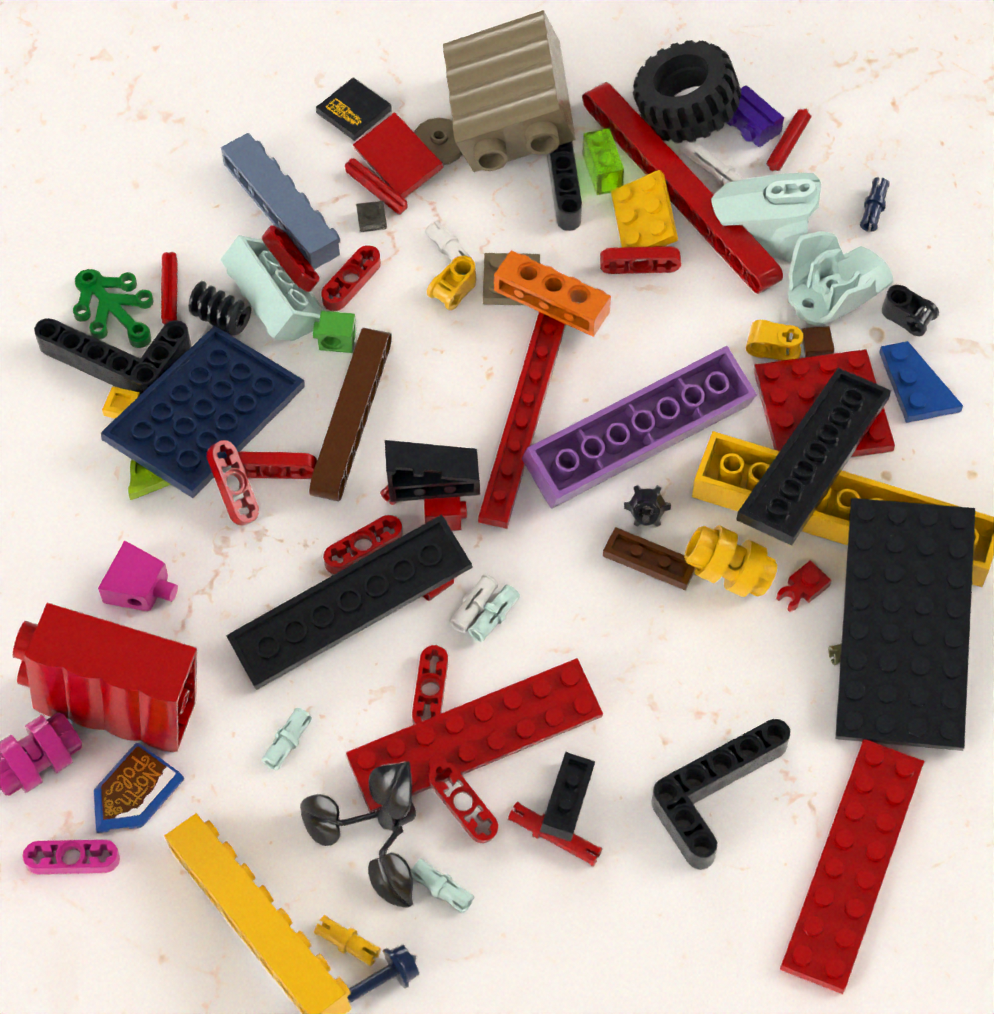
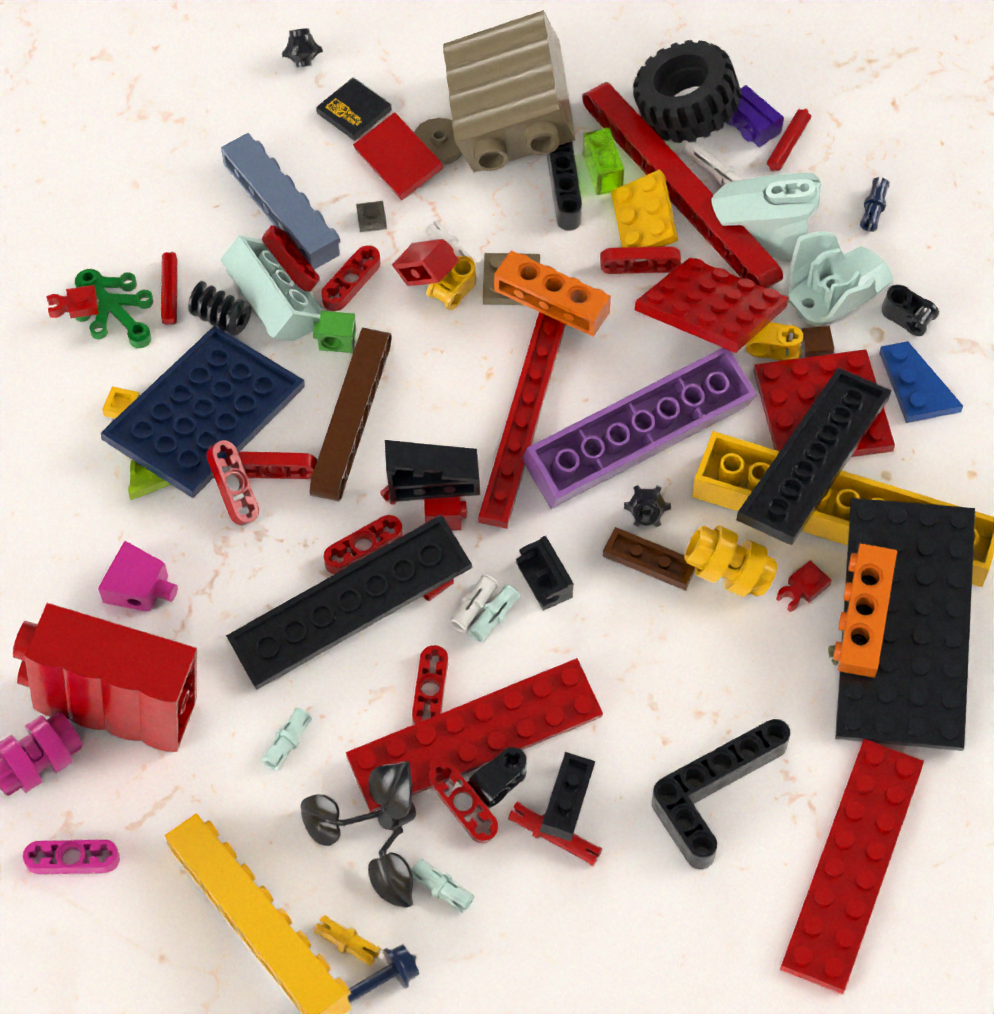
(78, 302): none -> red plate
(83, 351): black beam -> none
(133, 790): tile -> none
(301, 47): none -> black rock
(376, 186): red axle -> none
(425, 262): none -> red brick
(495, 780): none -> black piece
(545, 573): none -> black hinge
(712, 304): none -> red plate
(865, 658): none -> orange brick

